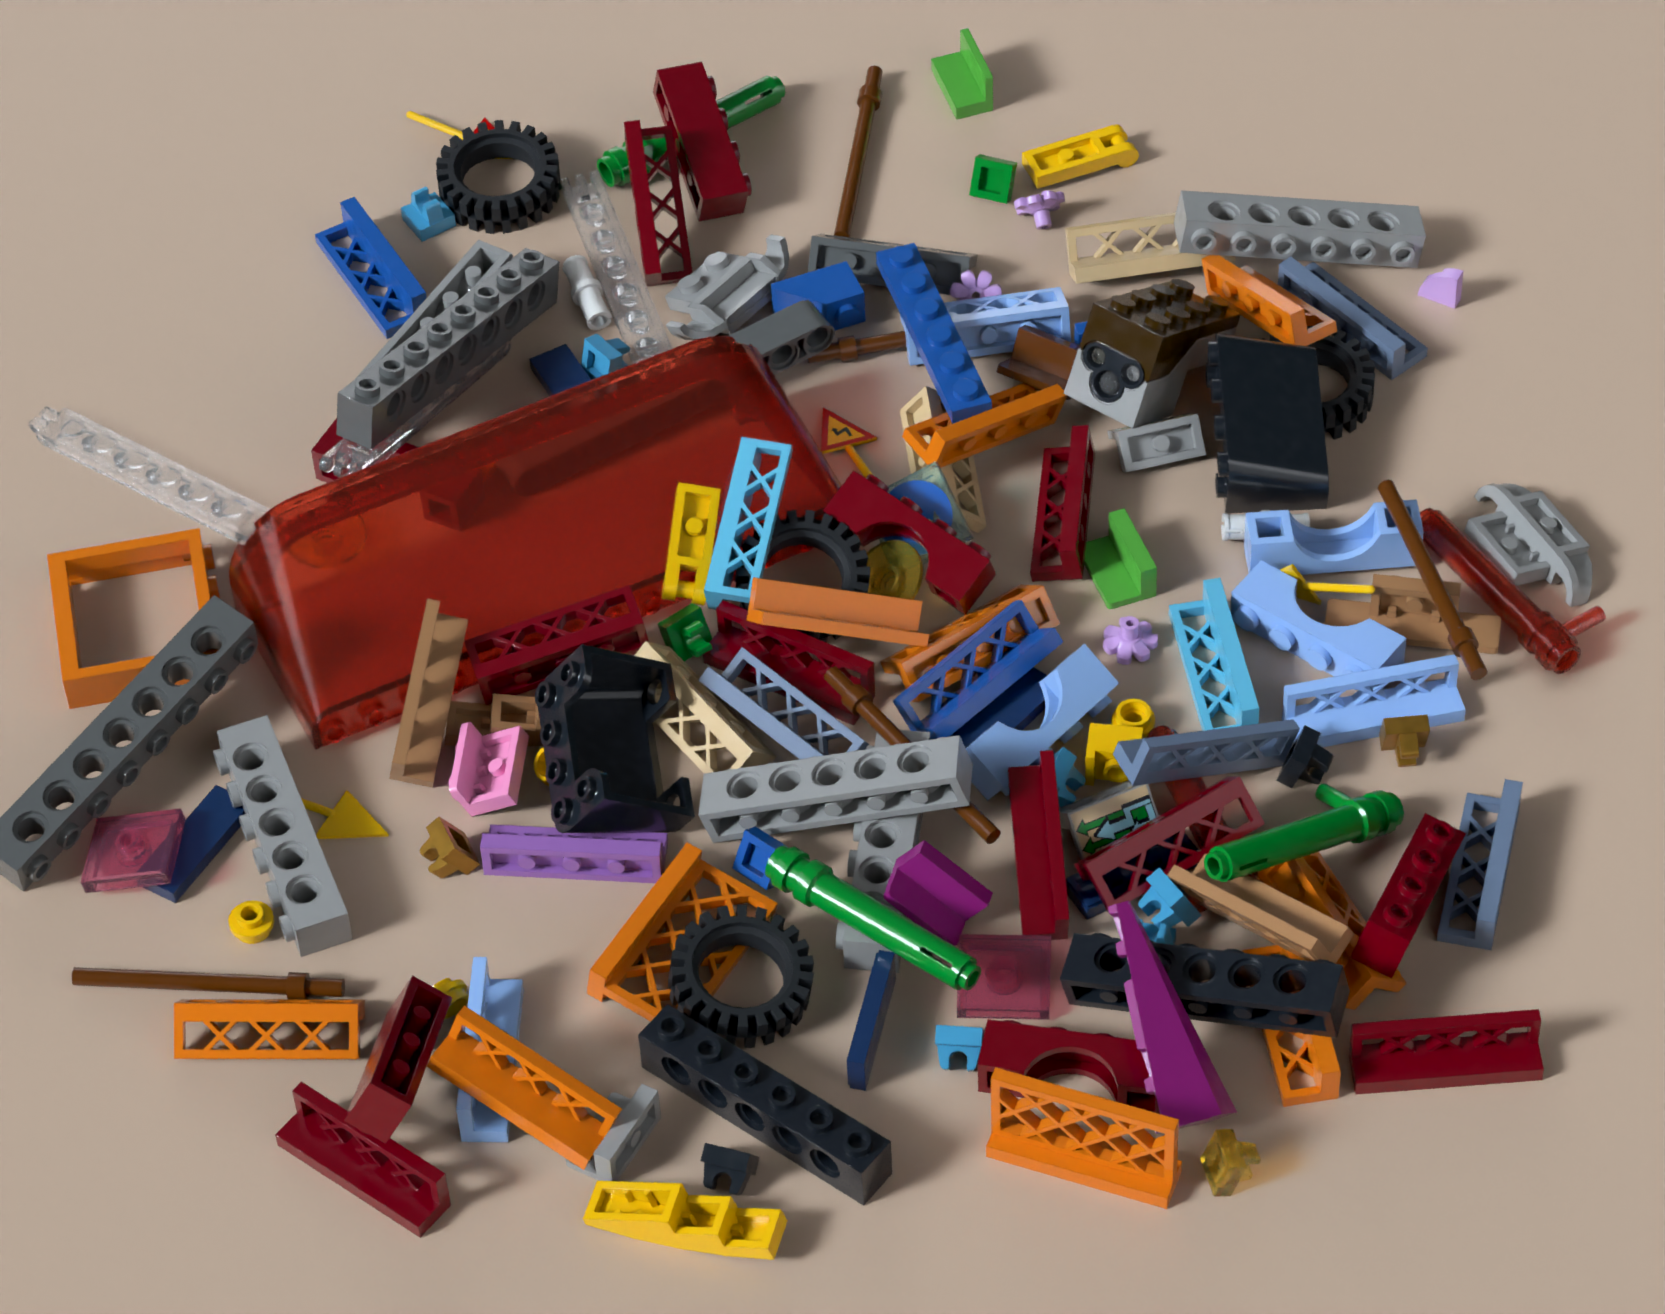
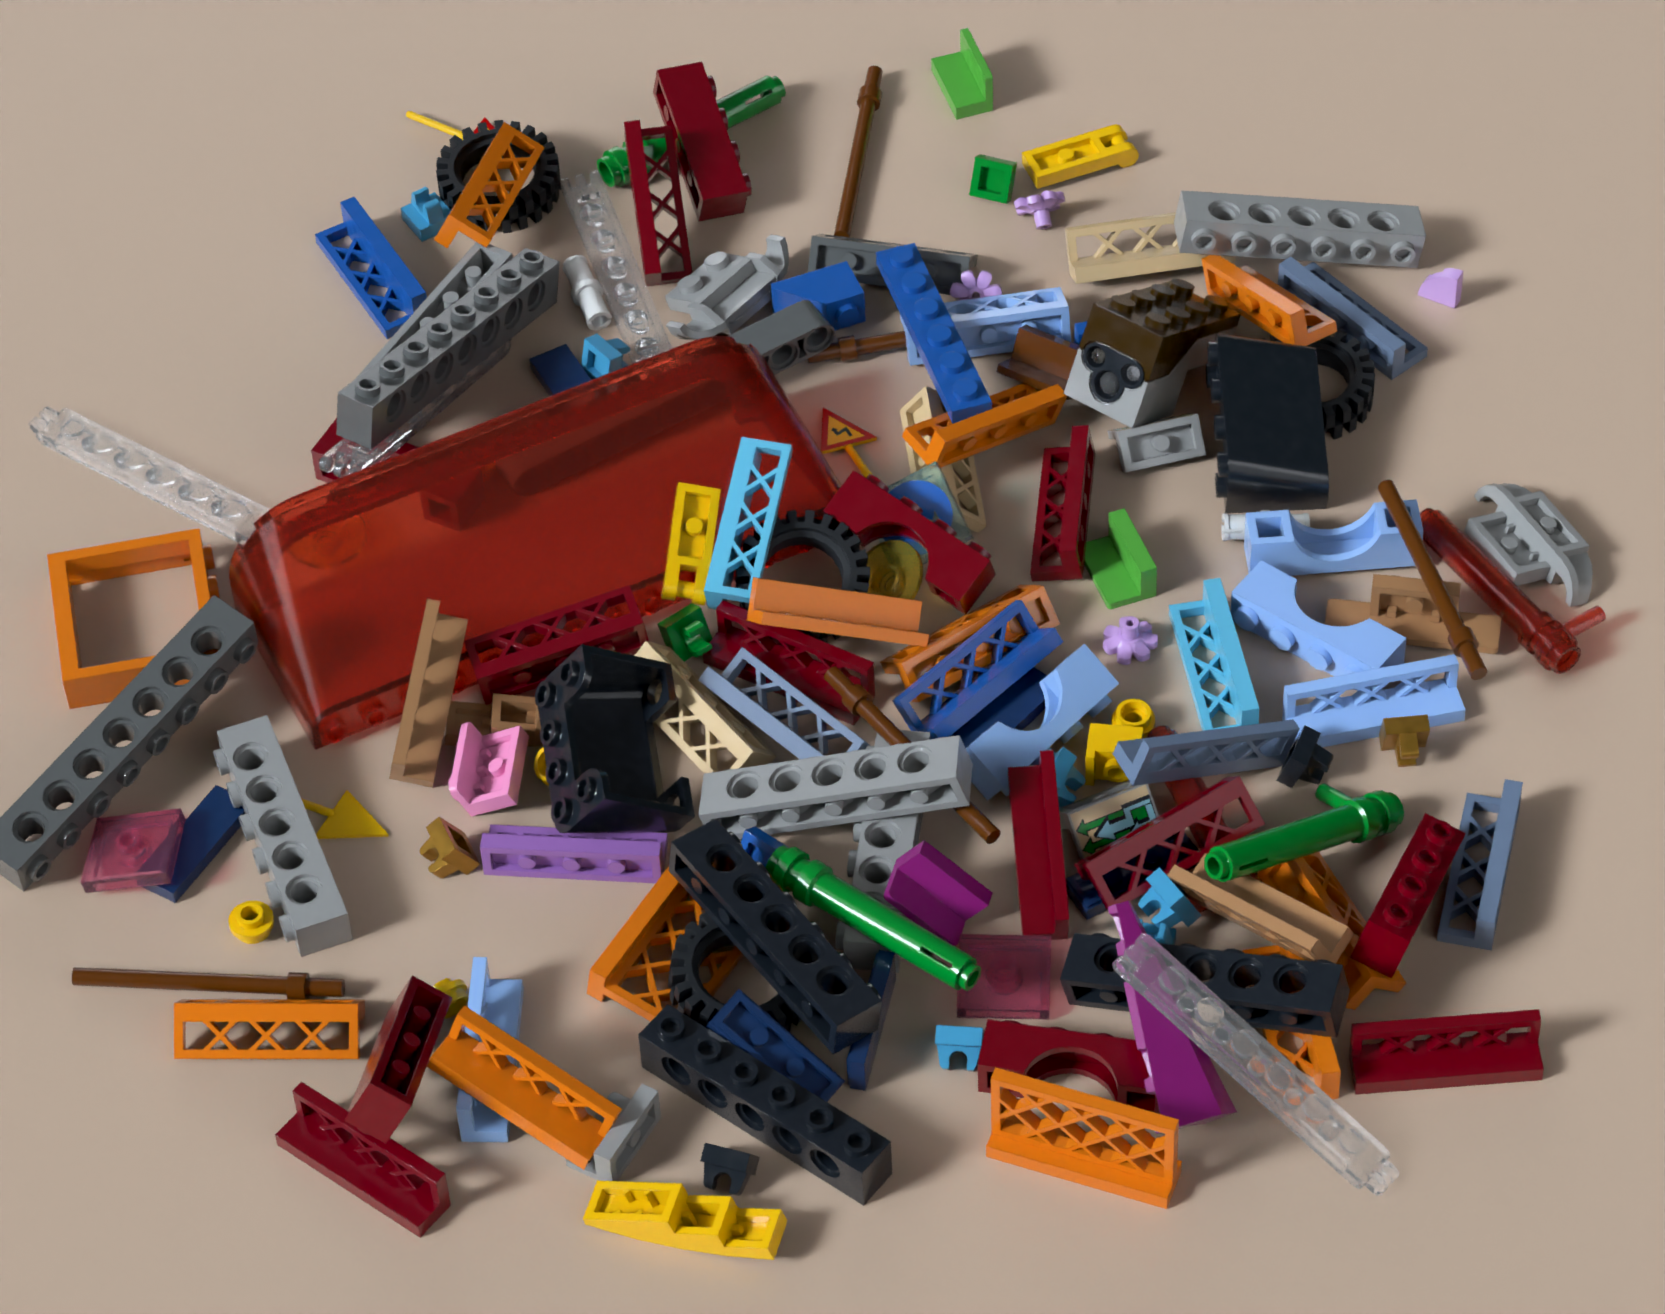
(479, 183): none -> orange fence
(762, 1037): none -> dark blue tile
(775, 936): none -> black brick
(1228, 1161): clear yellow tile -> none
(1256, 1065): none -> clear hinge
(1305, 589): yellow piece -> none

